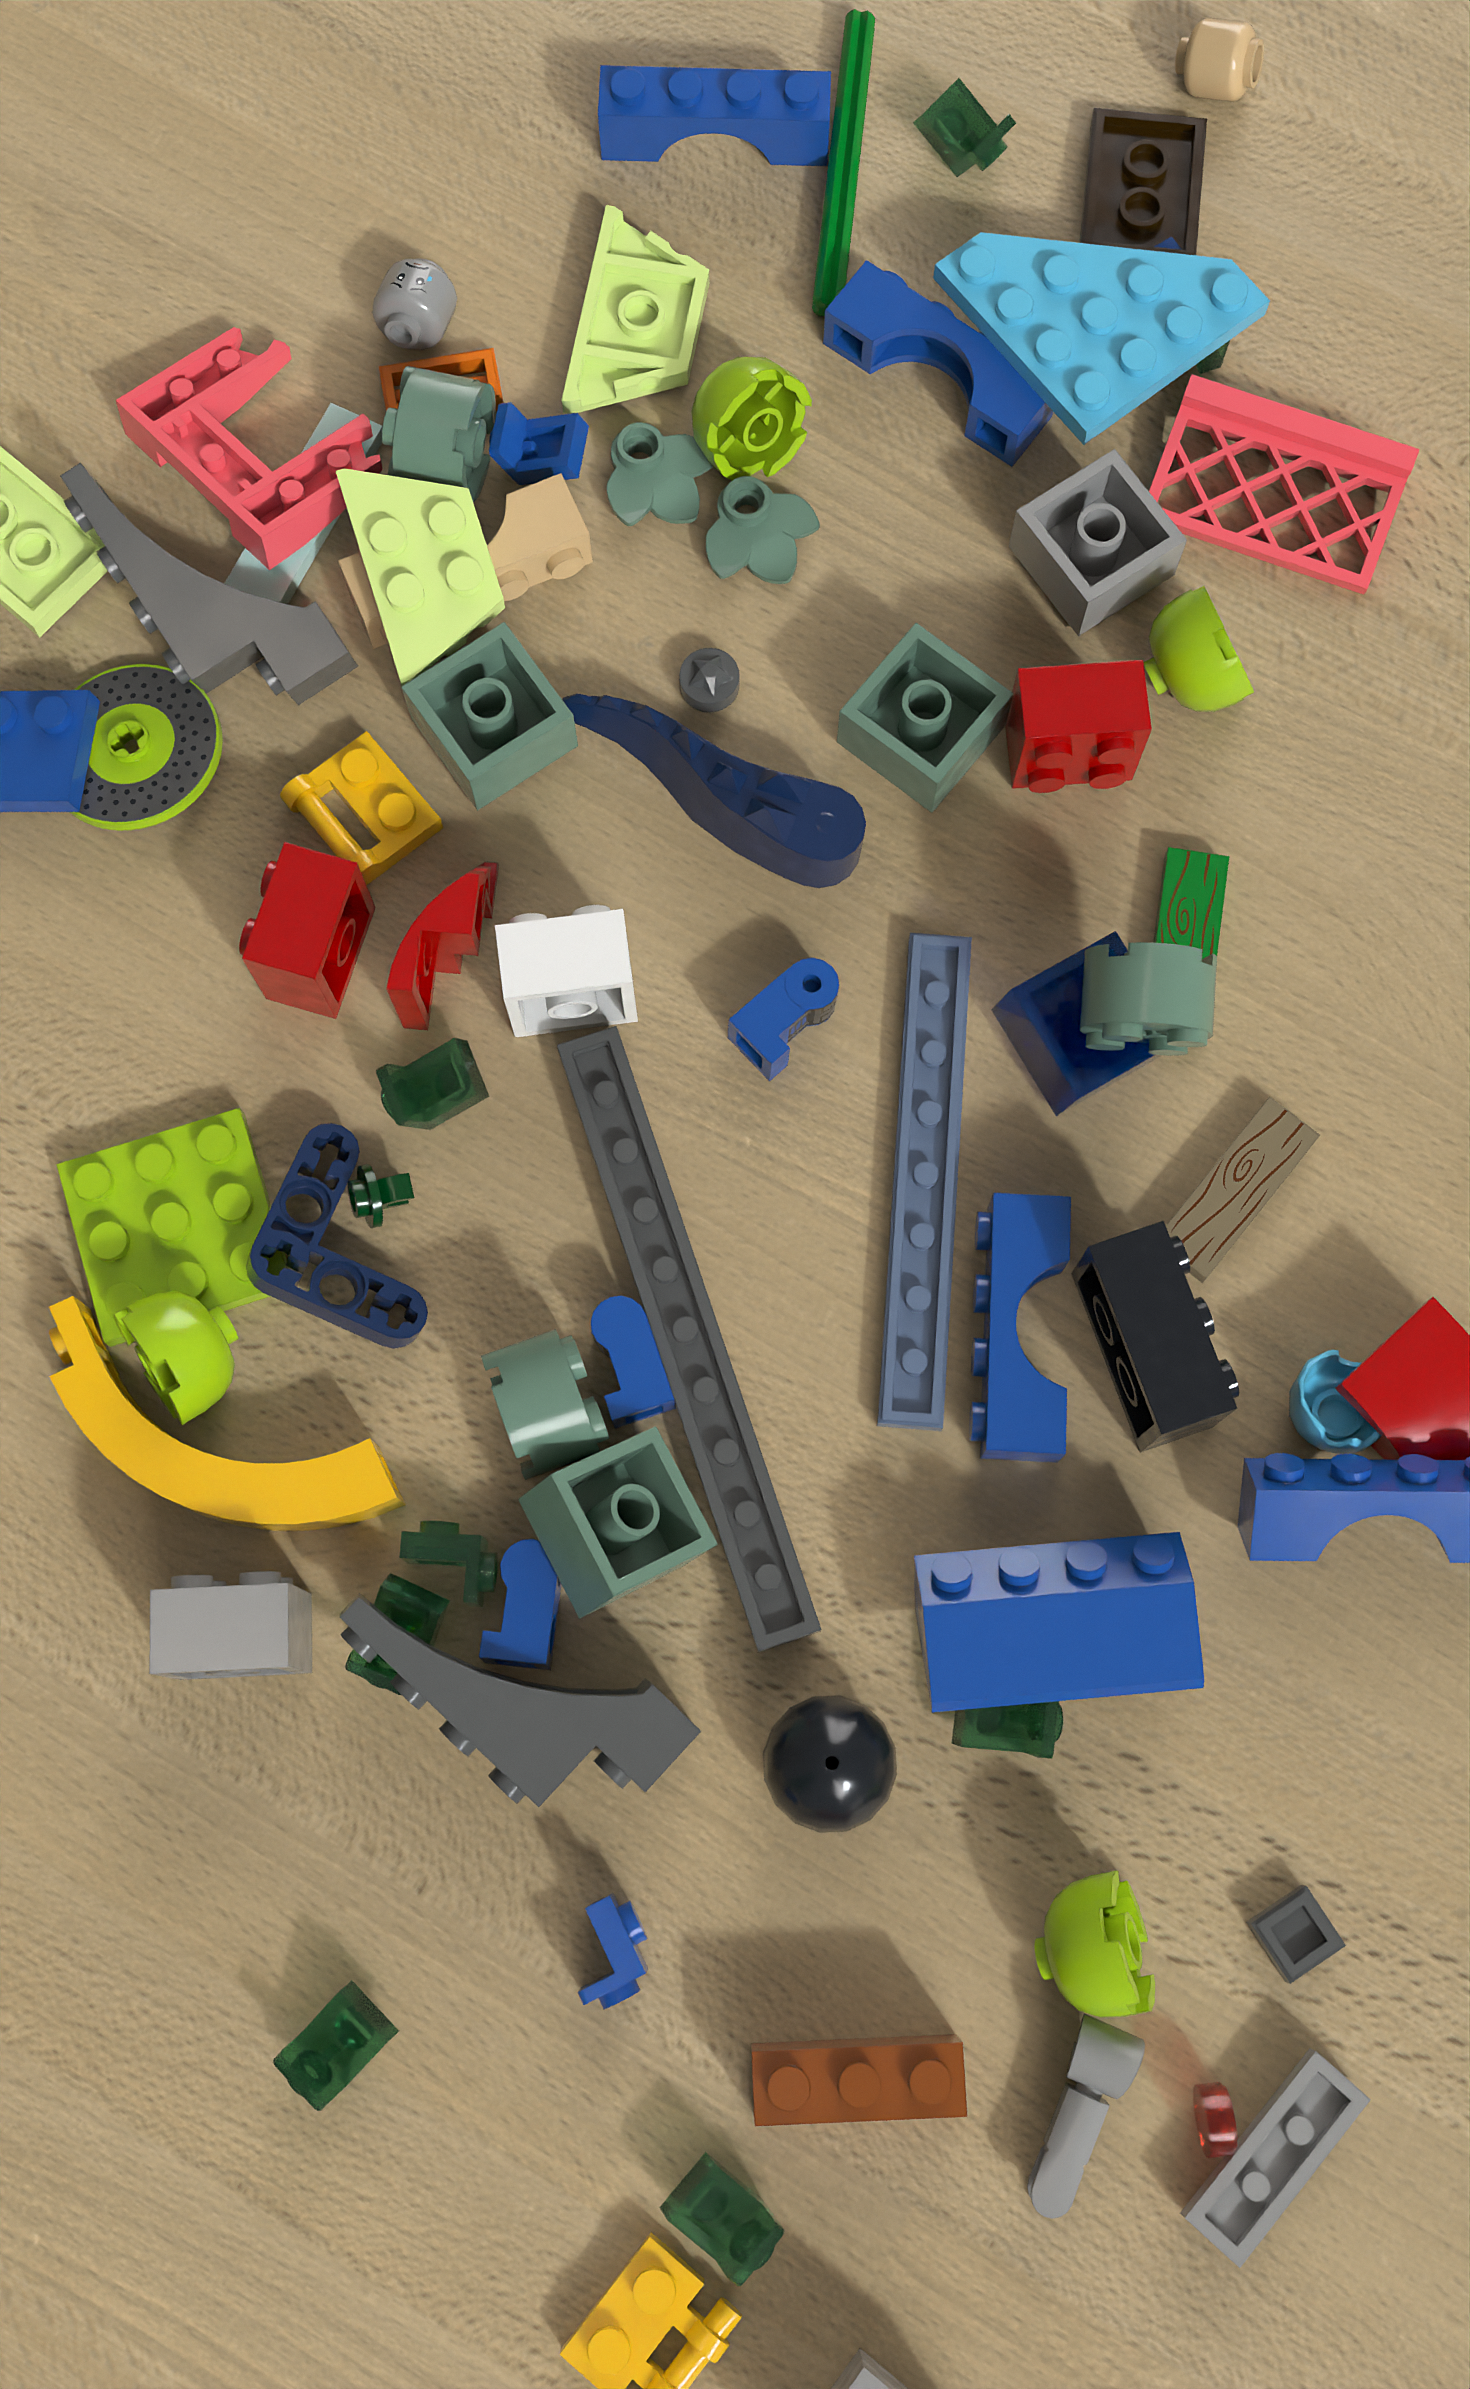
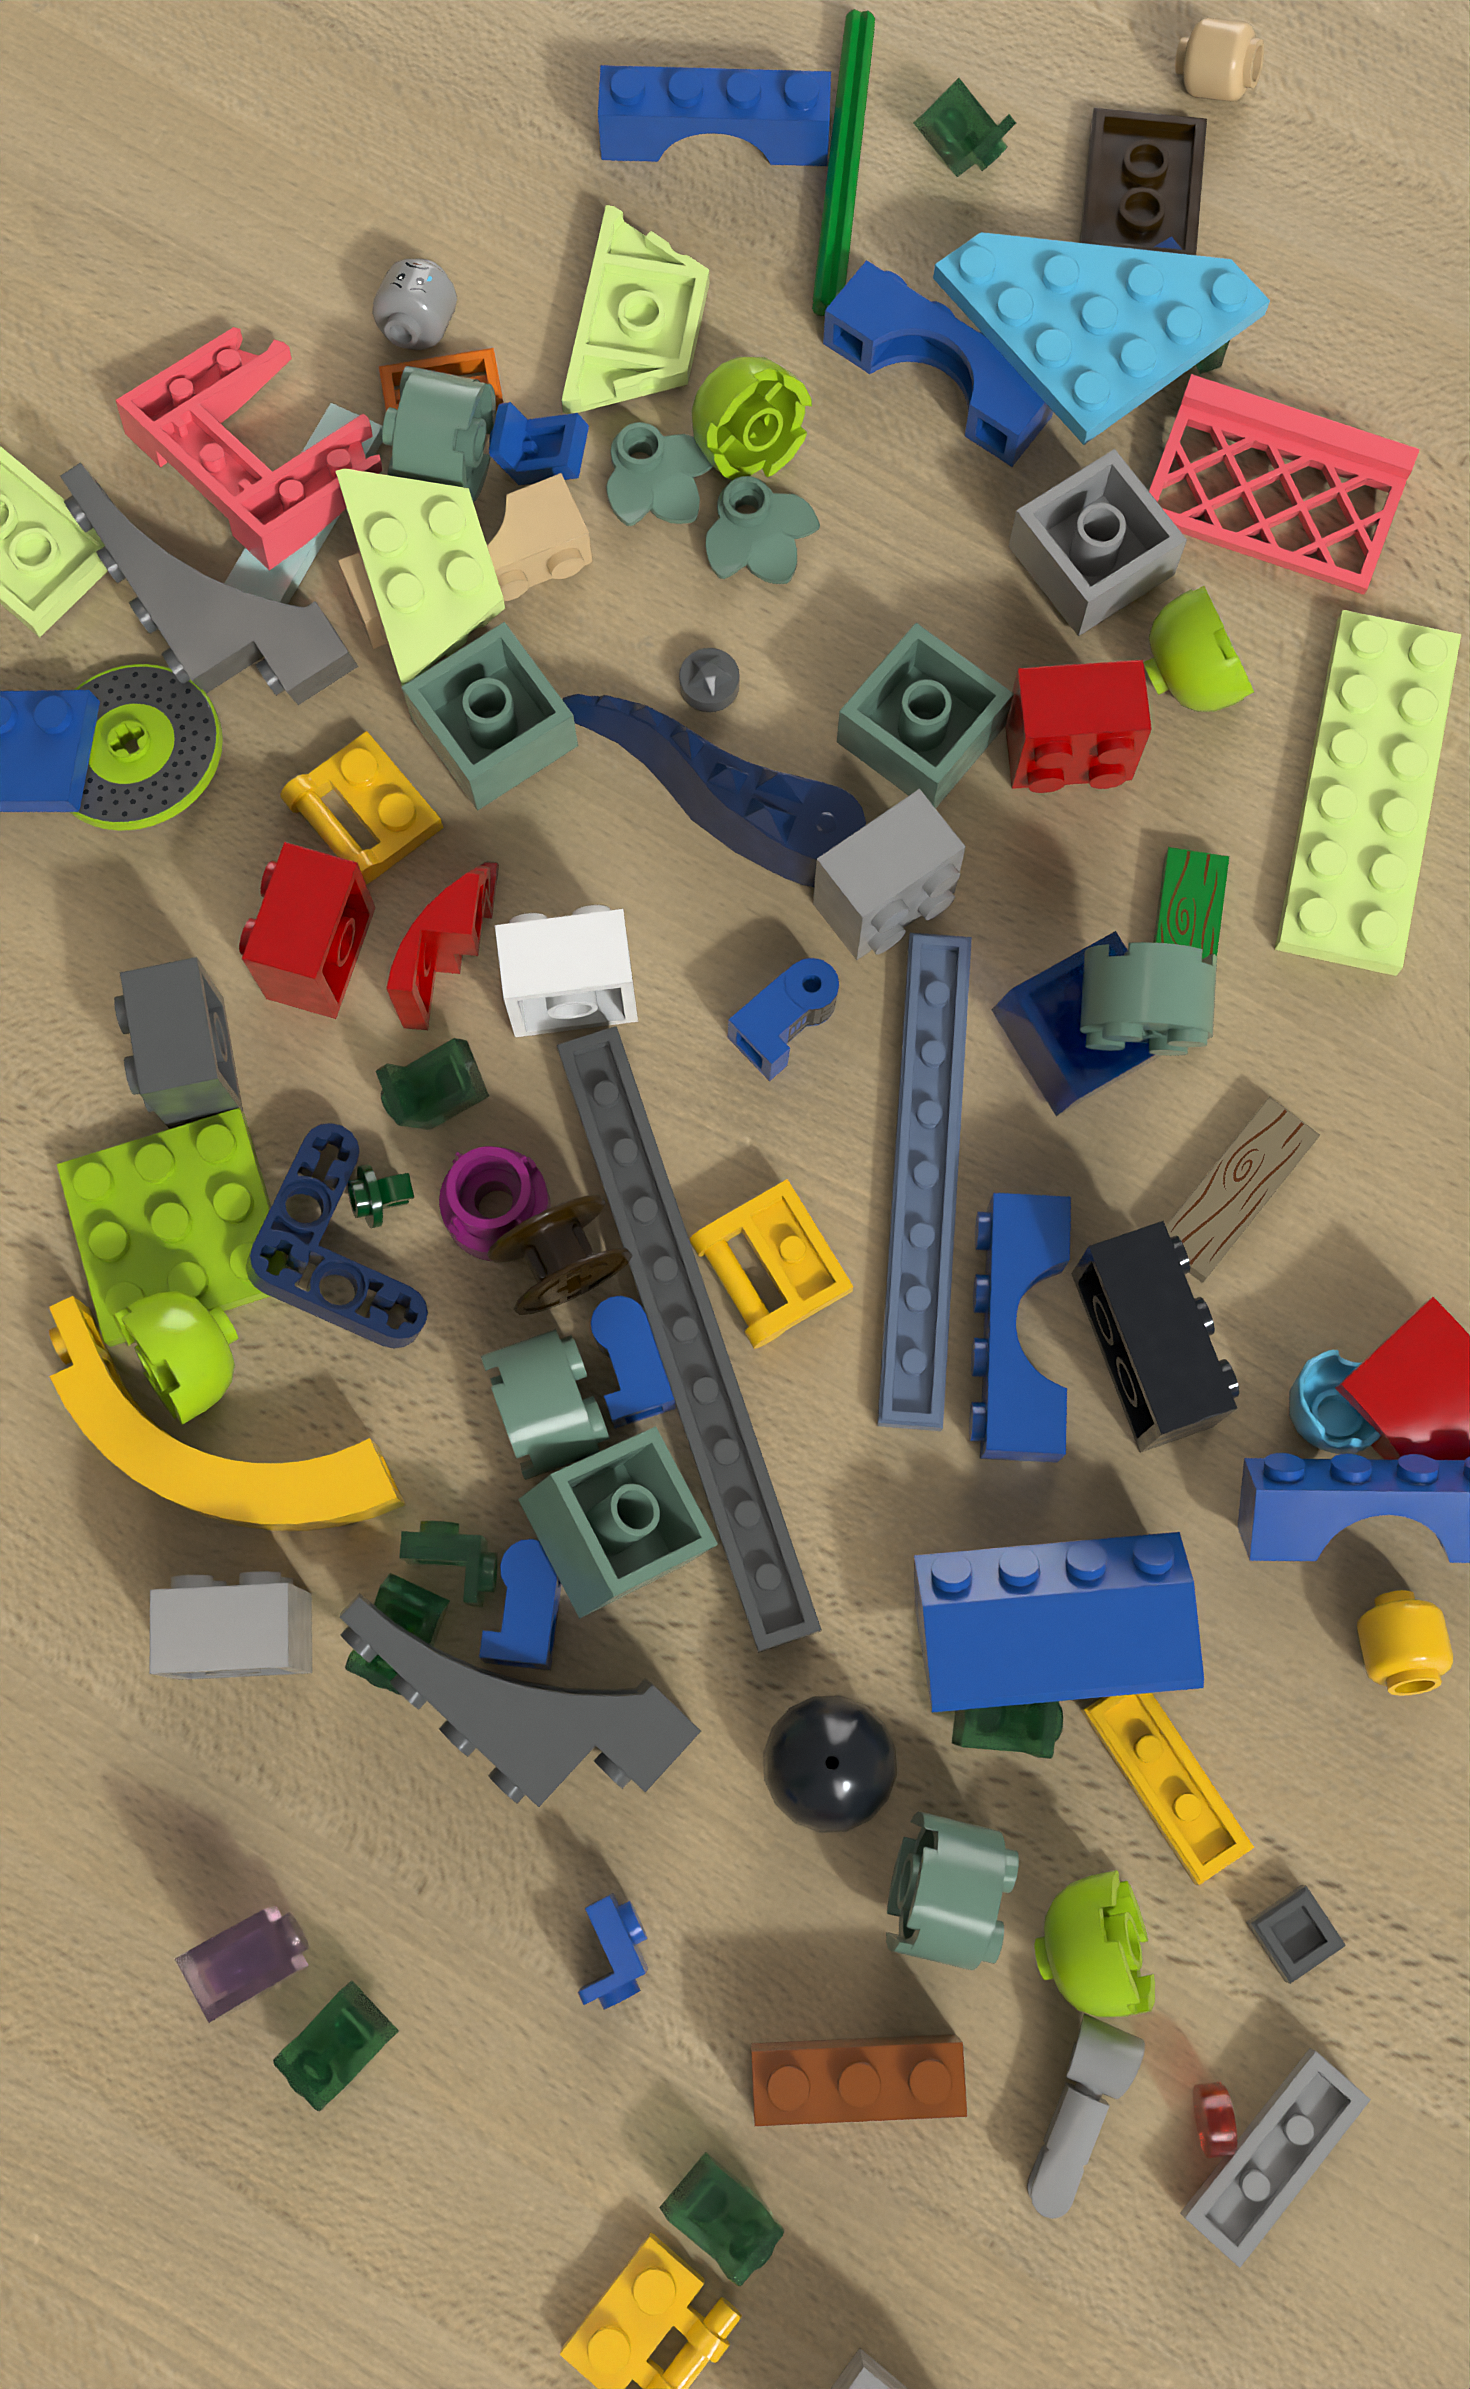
(178, 1042): none -> dark grey brick
(244, 1962): none -> clear purple slope
(475, 1176): none -> magenta piece
(559, 1254): none -> dark brown piece
(789, 1252): none -> yellow plate
(889, 876): none -> light grey brick
(950, 1892): none -> sand green brick
(1169, 1783): none -> yellow tile
(1368, 793): none -> yellowish green plate
(1405, 1643): none -> yellow head

